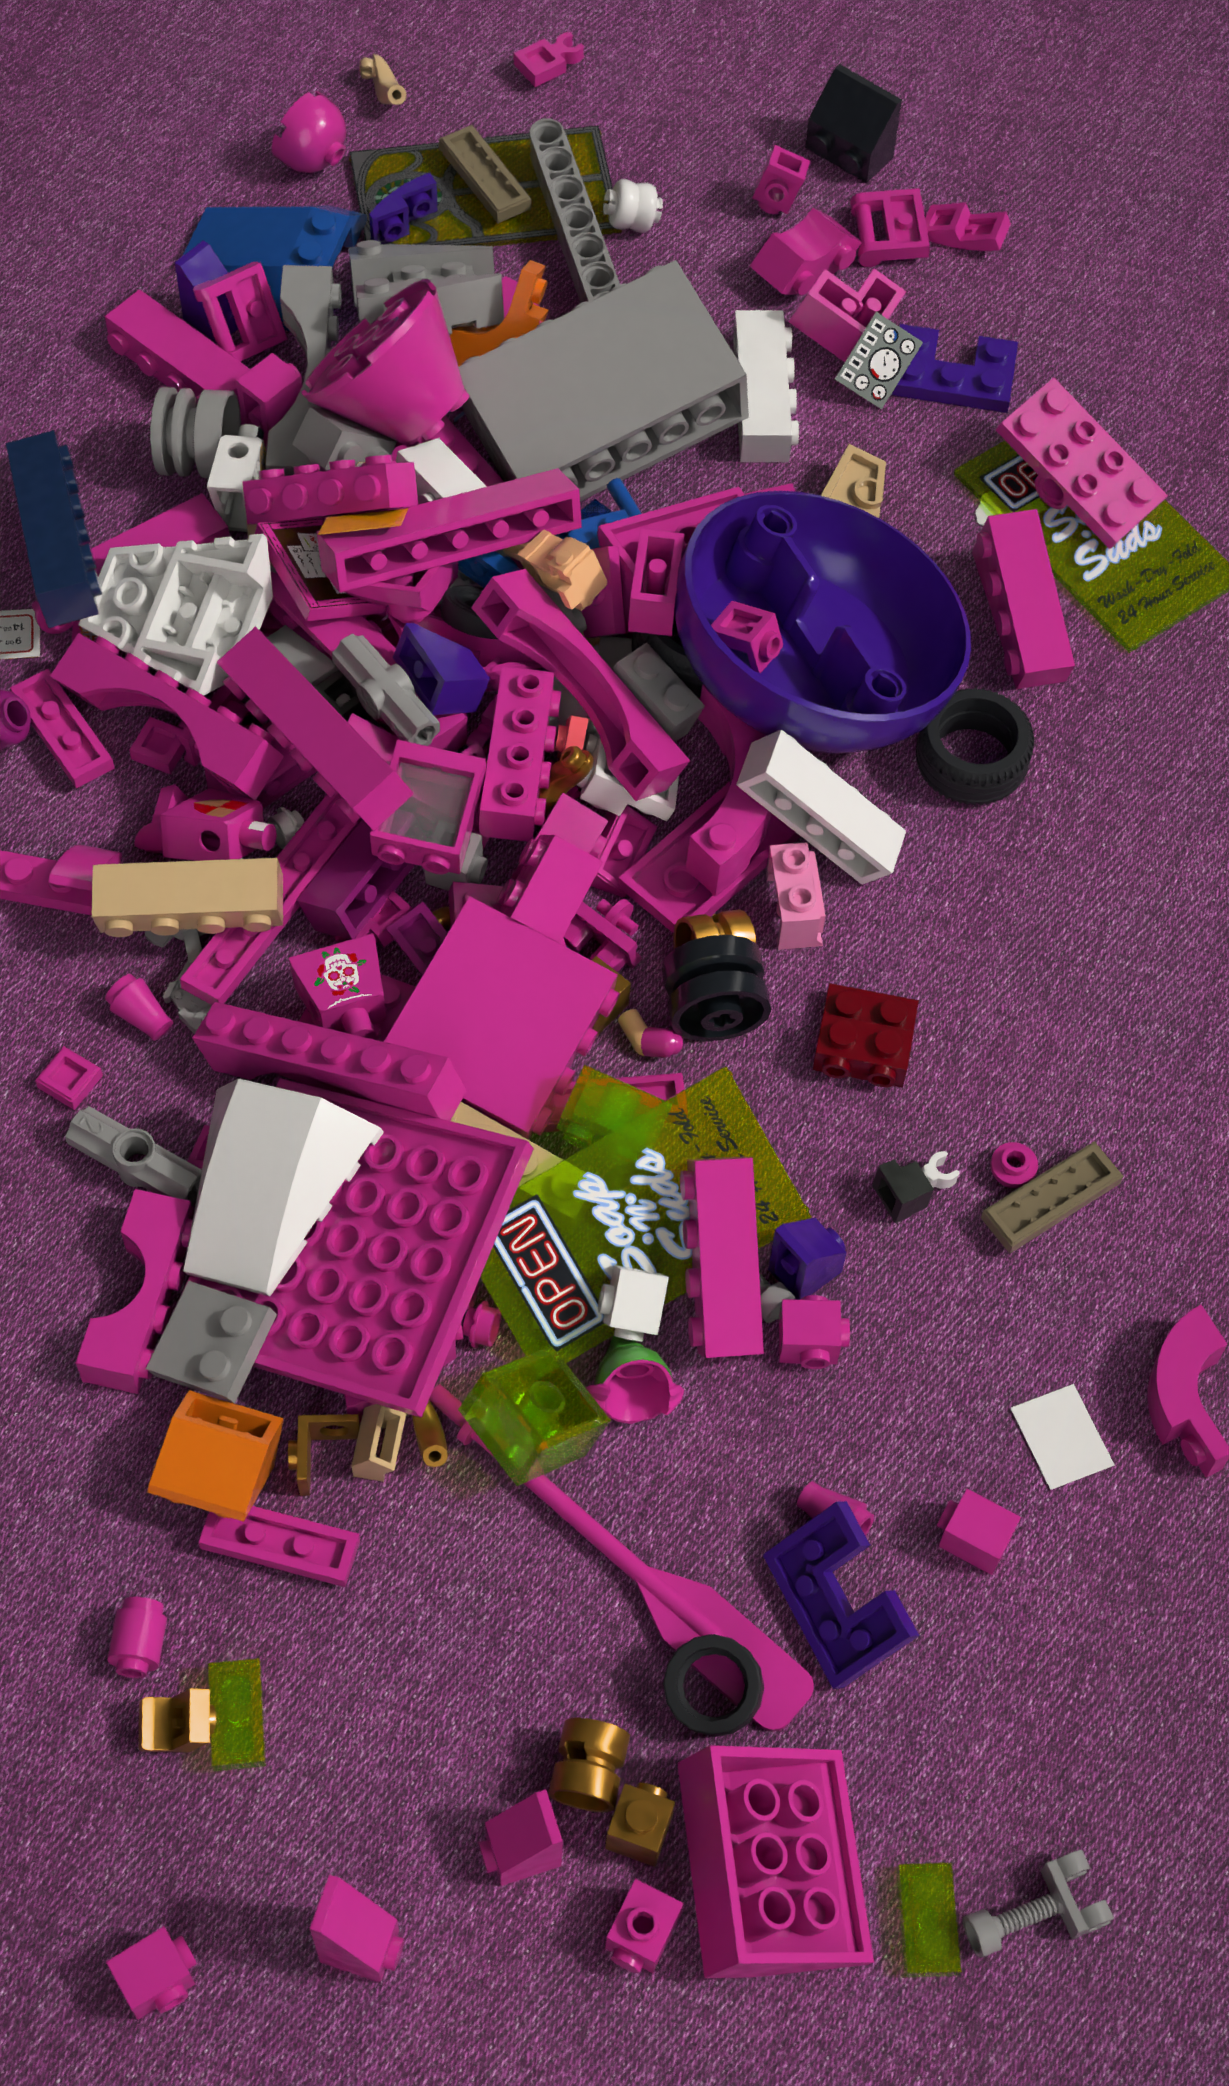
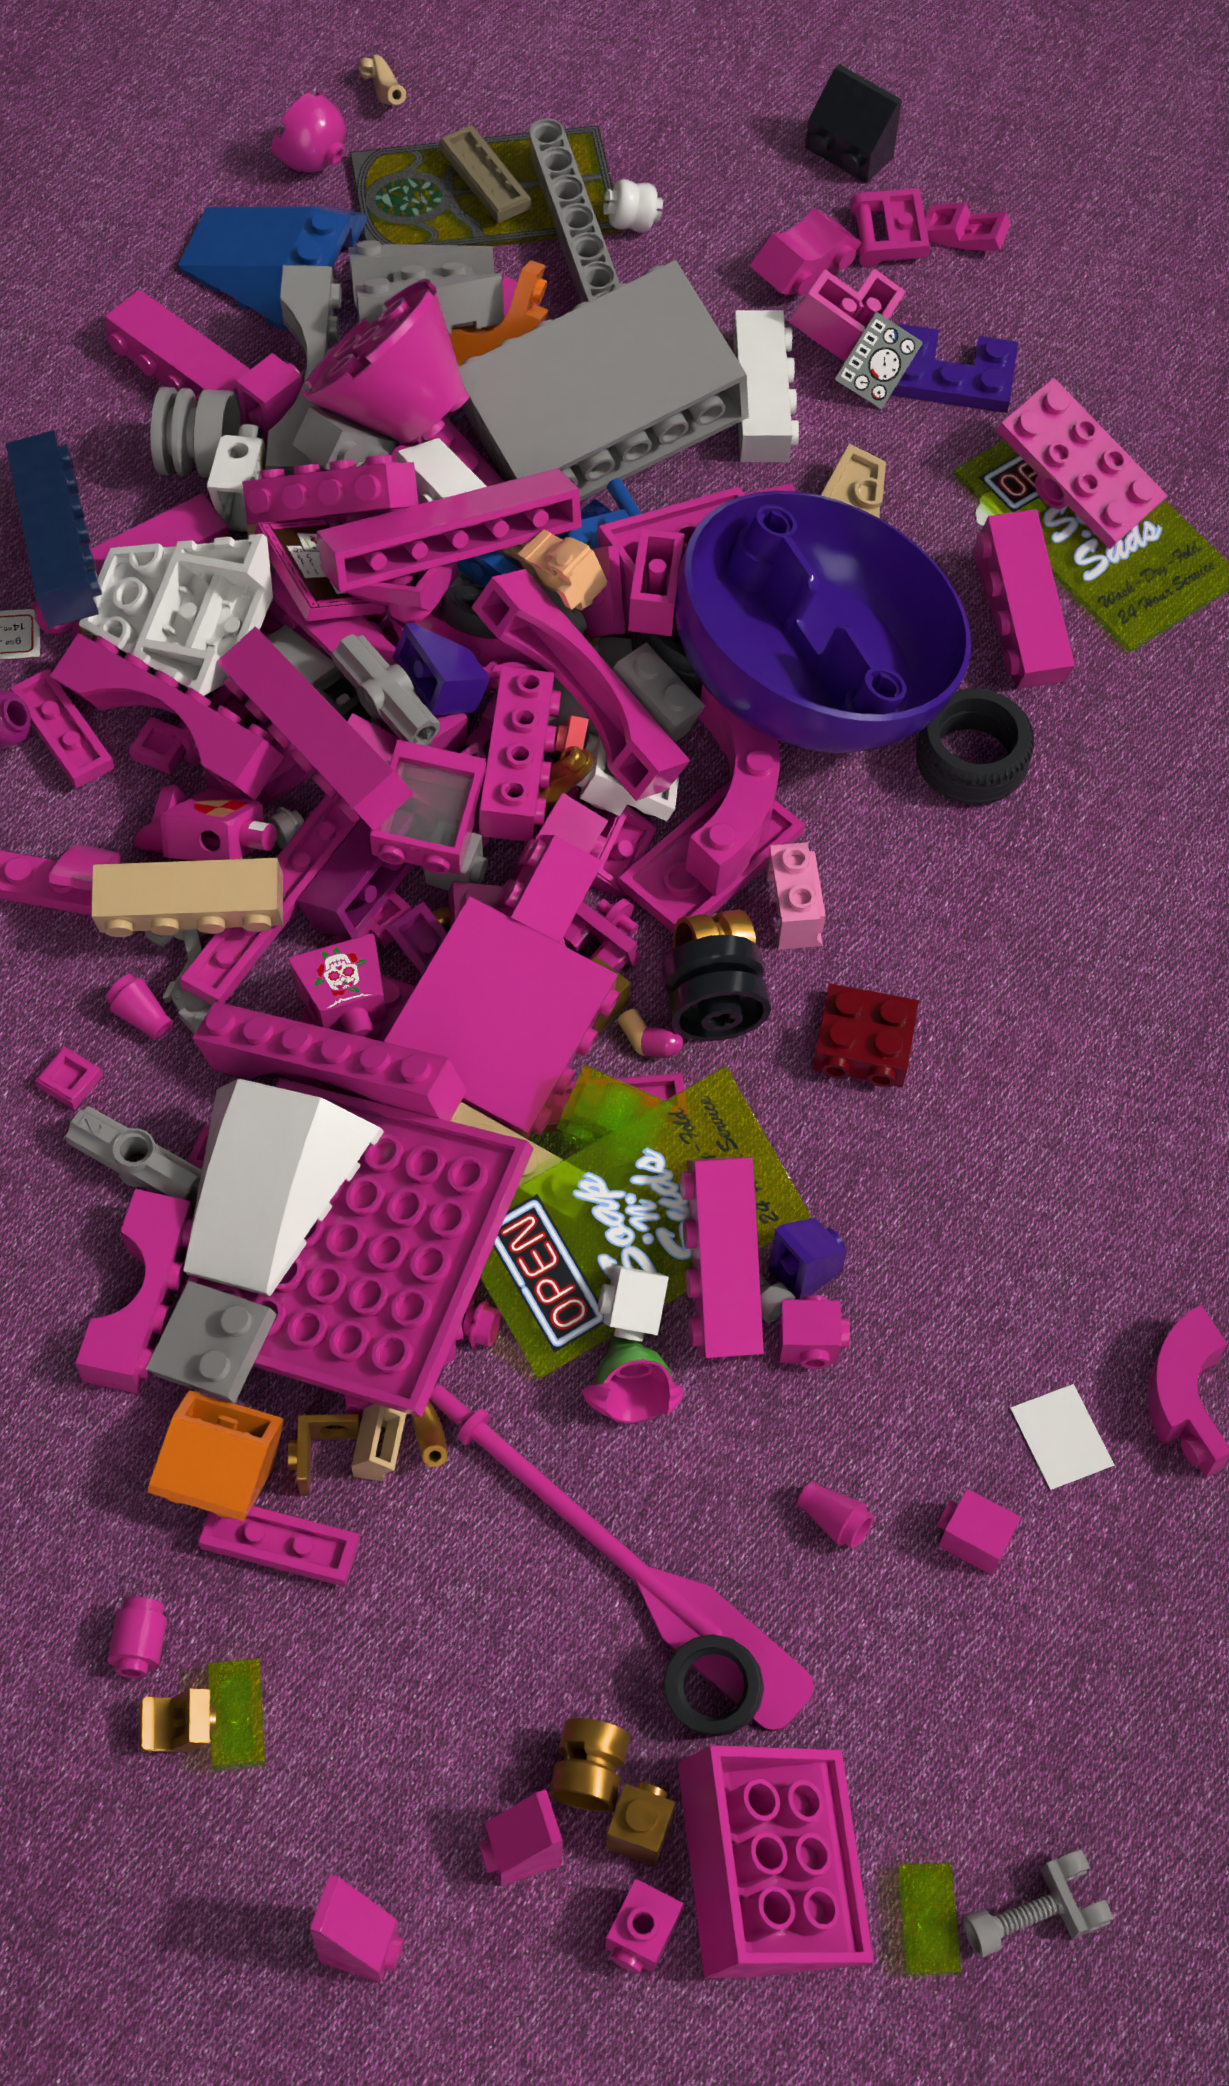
(154, 1973): dark pink brick -> none
(193, 269): dark purple slope -> none
(251, 307): dark pink plate -> none
(363, 521): light orange sticker -> none
(408, 202): dark purple slope -> none
(534, 1415): clear neon green brick -> none
(545, 60): dark pink plate -> none
(751, 632): dark pink bracket -> none
(780, 181): dark pink brick -> none
(821, 807): white brick -> none
(841, 1639): dark purple plate -> none
(910, 1187): pearl dark grey piece -> none
(1012, 1176): dark pink plate -> none
(1051, 1197): dark tan plate -> none

